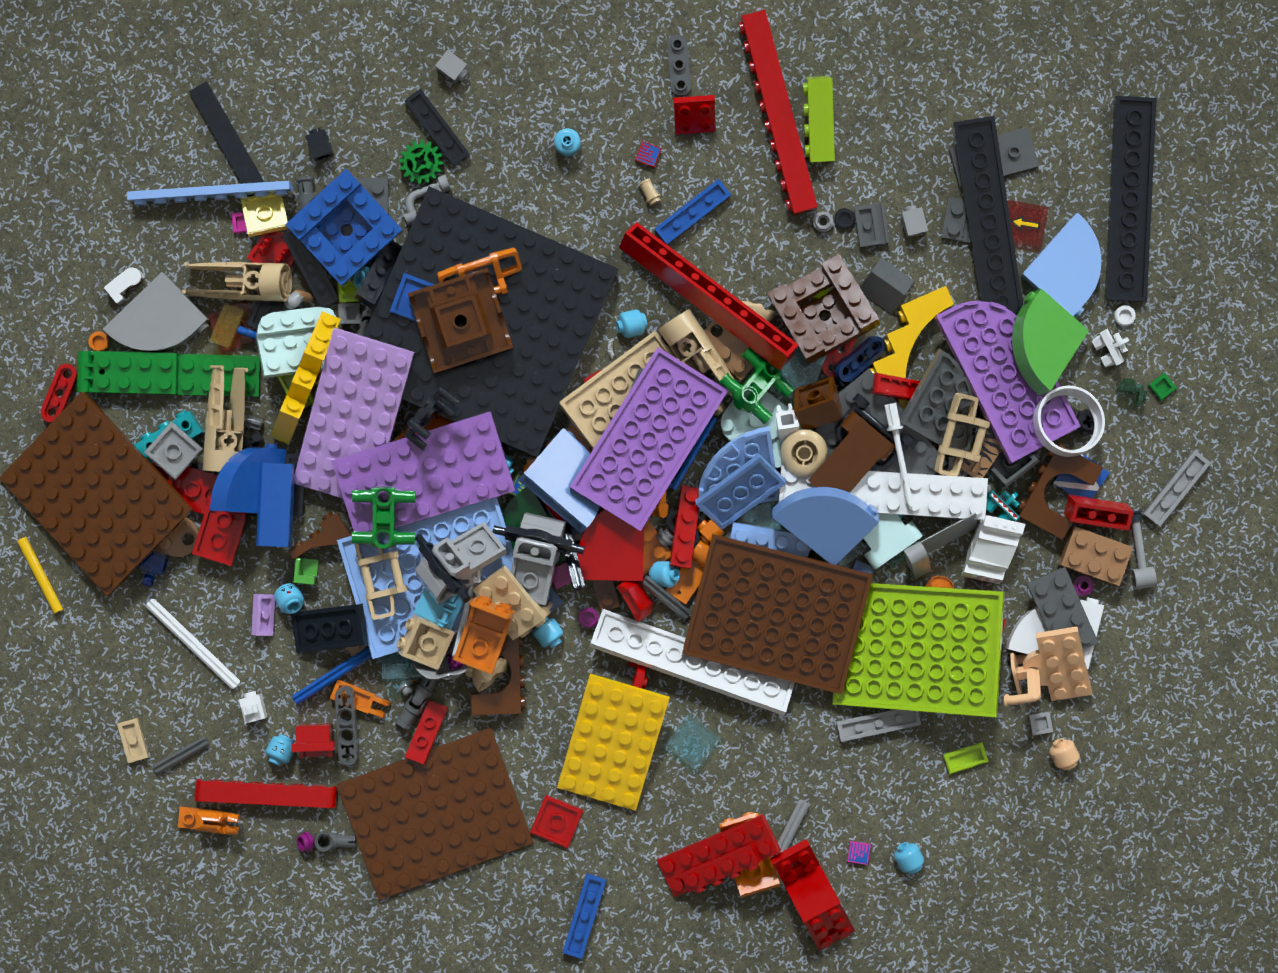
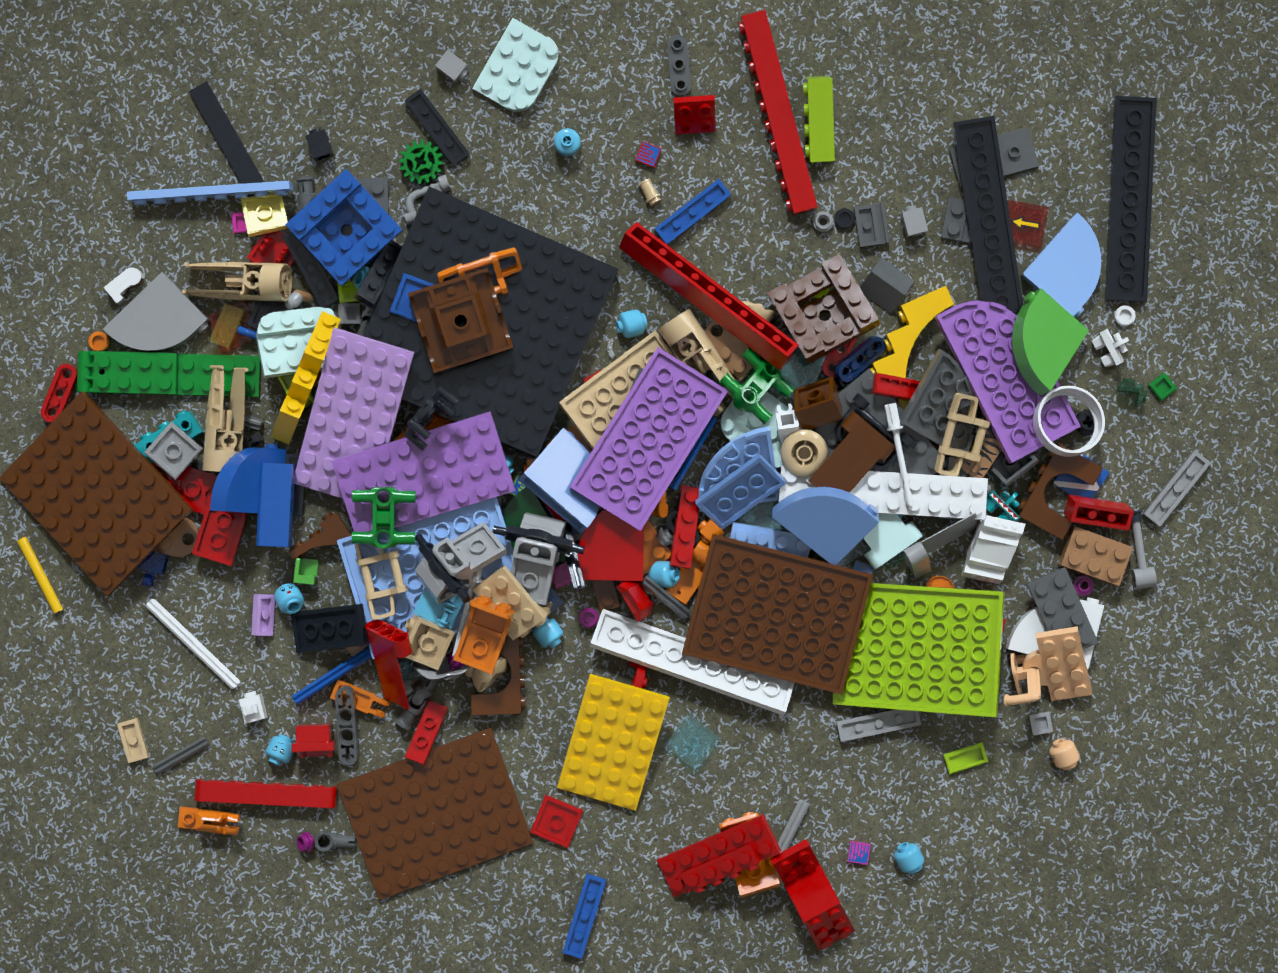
(388, 645): none -> red piece
(518, 67): none -> light aqua plate

